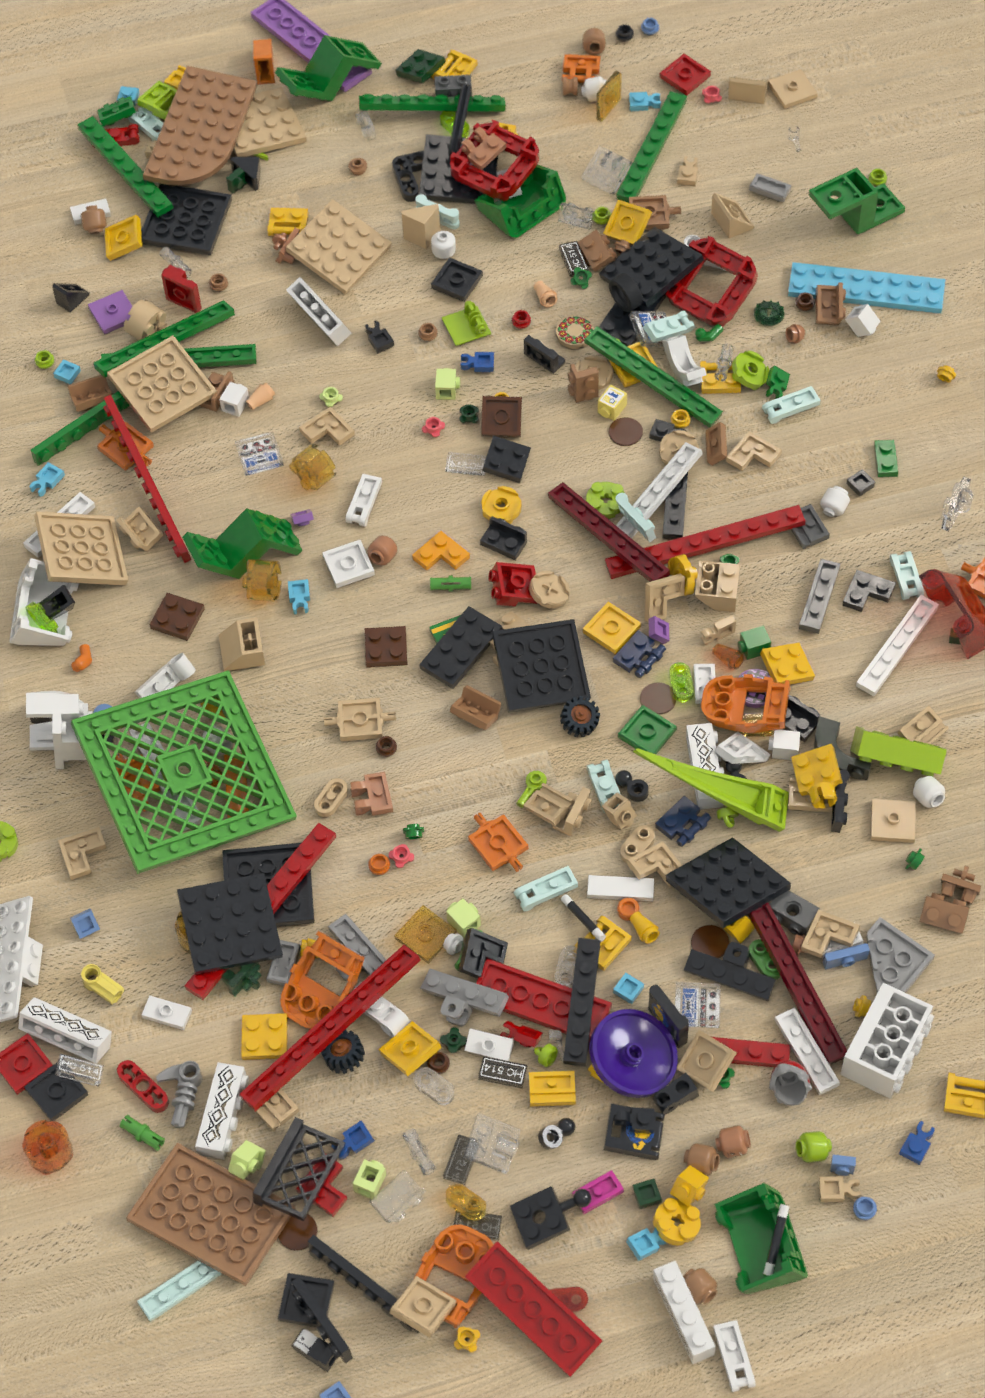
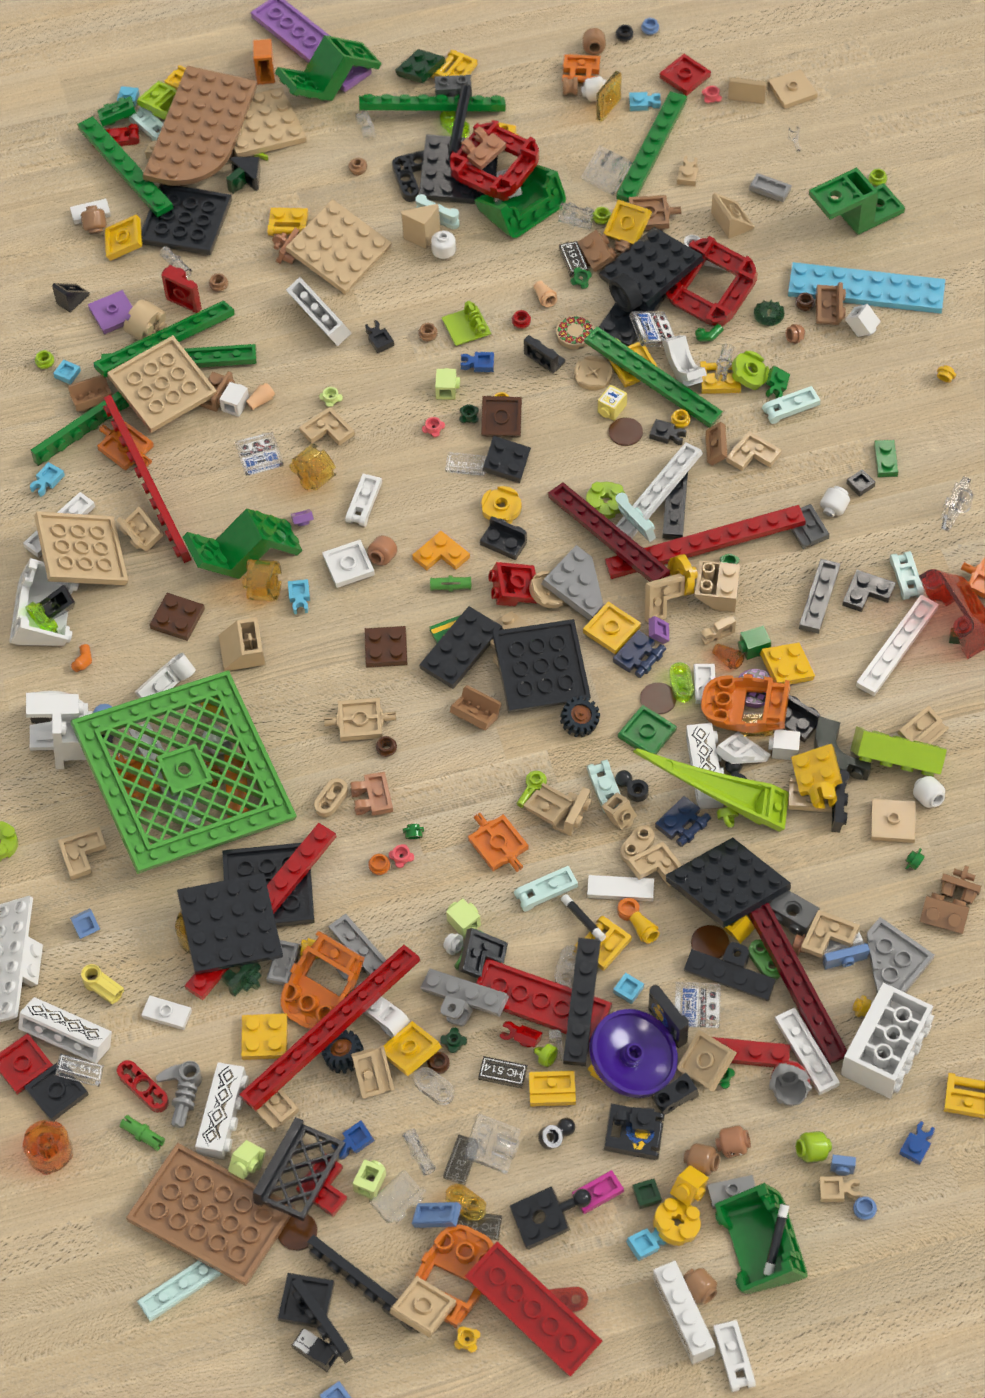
(372, 1072): none -> tan plate
(425, 933): clear yellow plate -> none
(436, 1215): none -> medium blue plate
(457, 279): black plate -> none
(489, 1044): white plate -> none
(576, 583): none -> light grey plate
(583, 384): medium nougat bracket -> none
(669, 327): light aqua plate -> none
(673, 442): tan tile -> none
(725, 1189): none -> light grey plate

